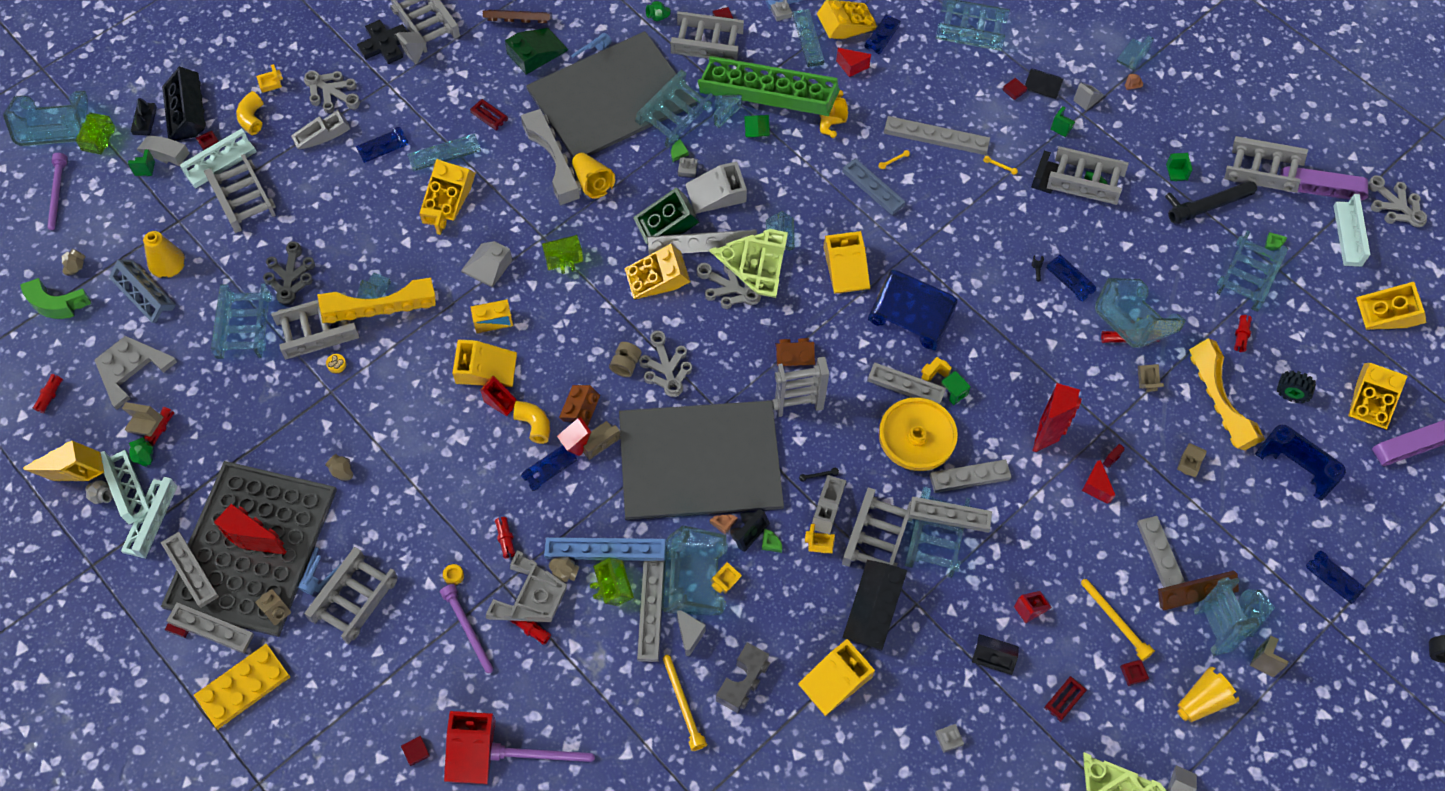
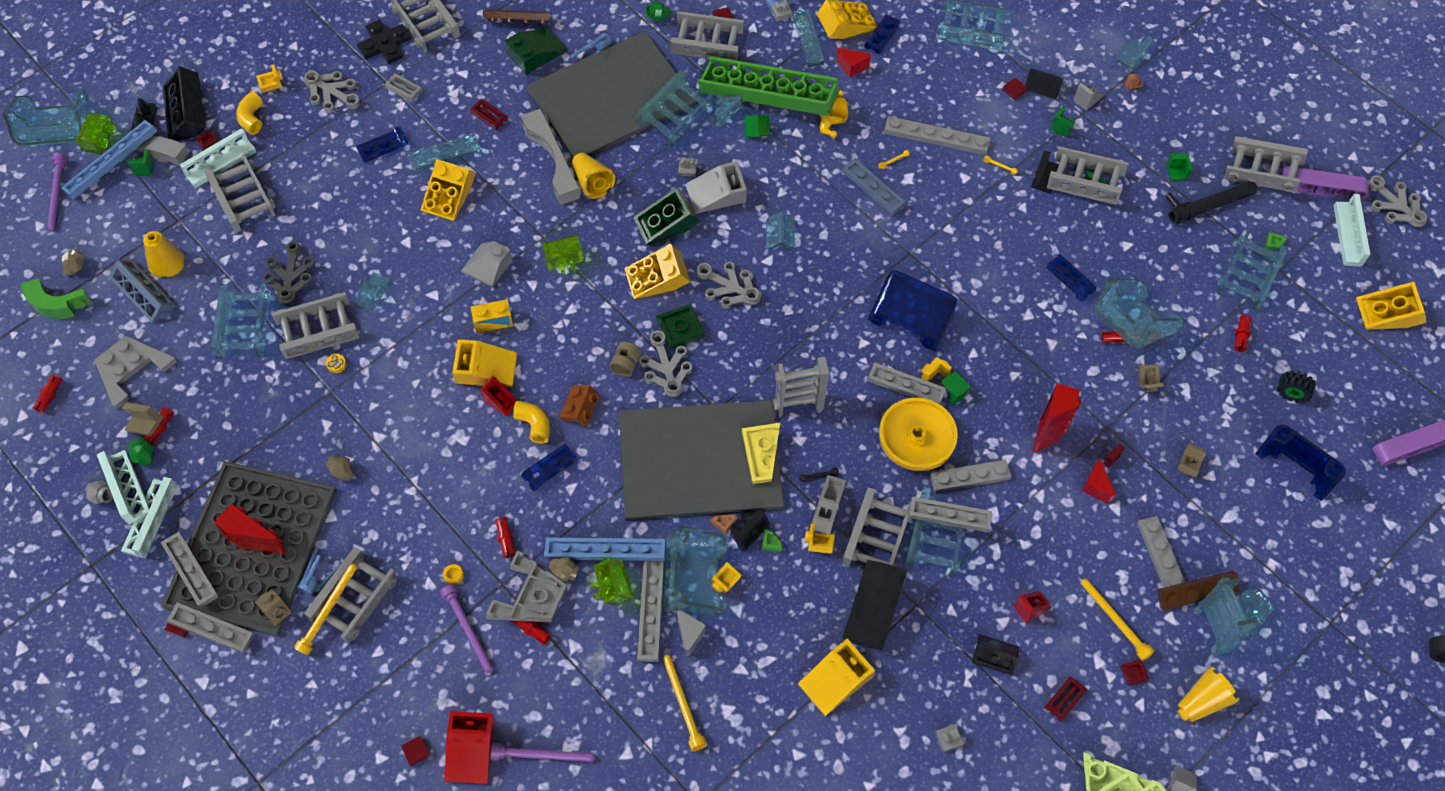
(68, 463): yellow slope -> none
(109, 159): none -> medium blue plate
(241, 686): yellow plate -> none
(304, 645): none -> yellow piece
(321, 130): light grey slope -> none
(339, 307): yellow arch -> none
(401, 89): none -> light grey tile
(412, 44): light grey slope -> none
(433, 217): yellow bracket -> none
(575, 437): slope -> none
(600, 439): dark tan panel -> none
(678, 151): bright green tile -> none
(680, 326): none -> dark green plate
(697, 241): light grey plate -> none
(734, 694): flat silver arch -> none
(756, 260): yellowish green wedge -> none
(760, 450): none -> light yellow wing
(795, 353): dark orange bracket -> none
(847, 262): yellow slope -> none
(1037, 265): black hand -> none
(1209, 360): yellow arch -> none
(1266, 661): dark tan panel -> none
(1335, 577): clear blue plate -> none
(1376, 395): yellow slope -> none

